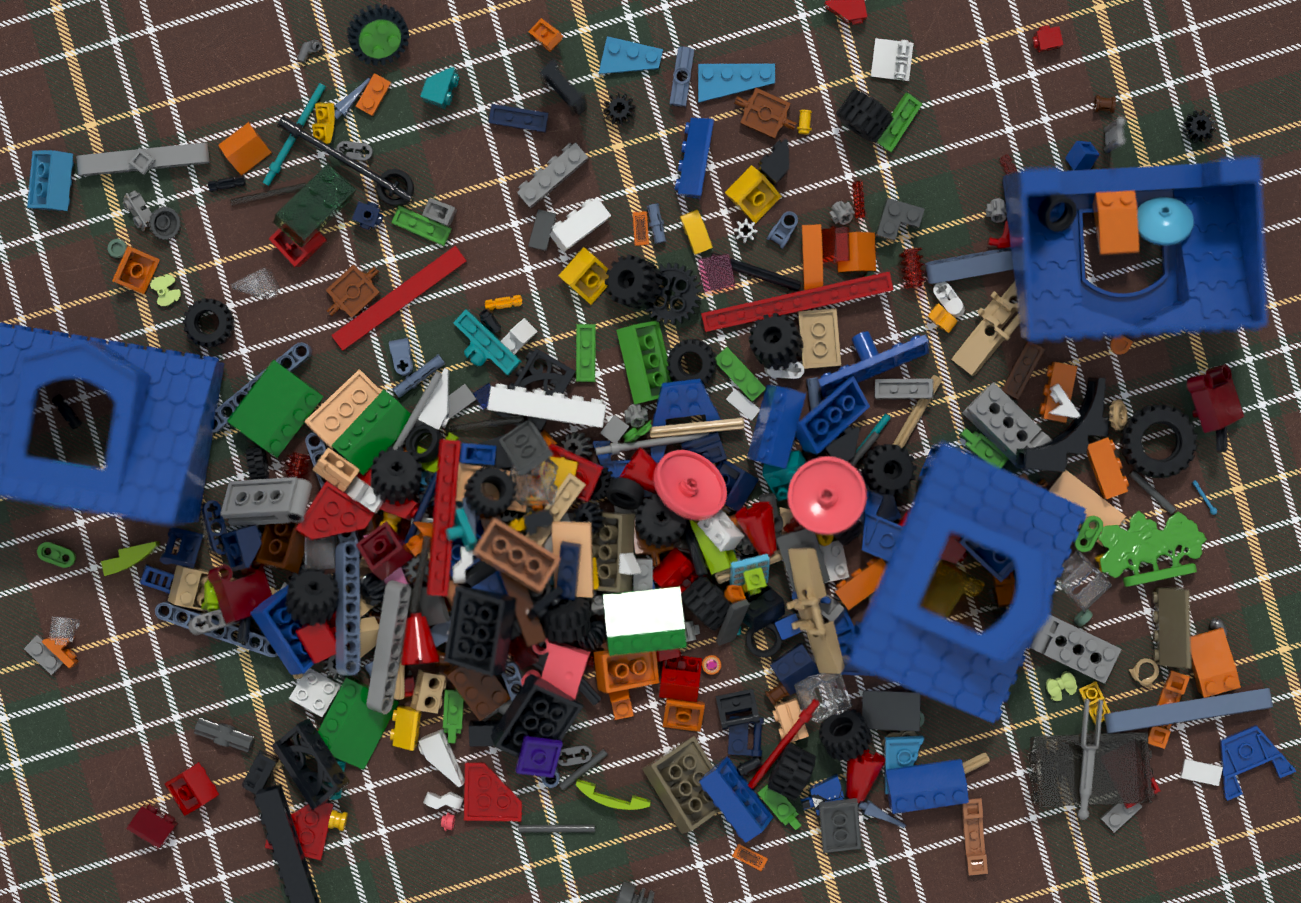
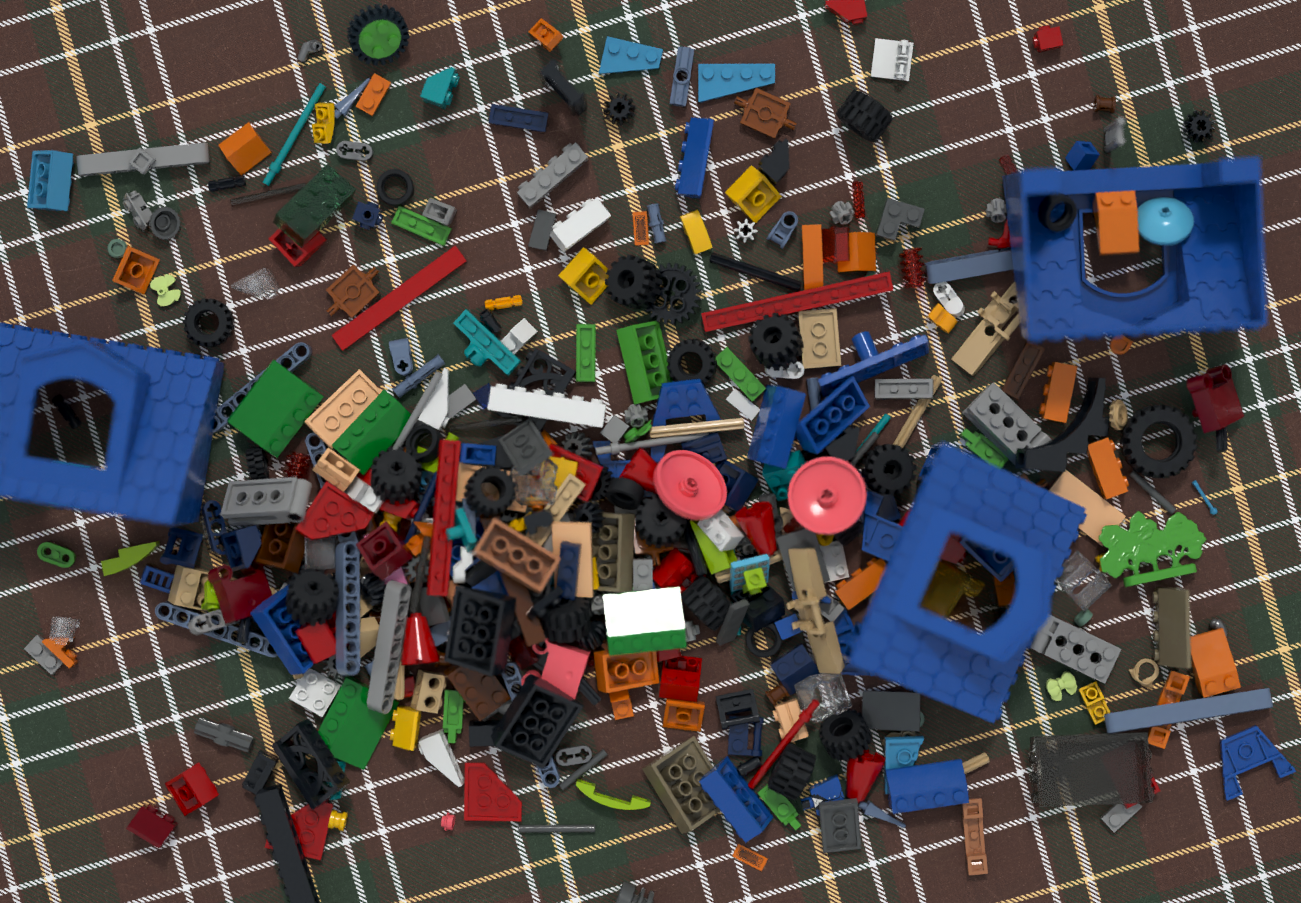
(297, 130): black bar -> none
(450, 799): white piece -> none
(539, 756): dark purple tile -> none
(628, 564): white slope -> none
(711, 664): tile -> none
(716, 272): clear pink piece -> none
(734, 593): orange tile -> none
(804, 122): yellow pin -> none
(902, 115): bright green plate -> none
(1065, 408): white slope -> none
(1088, 758): light grey piece -> none
(1089, 534): bright green plate -> none
(1201, 772): white tile -> none

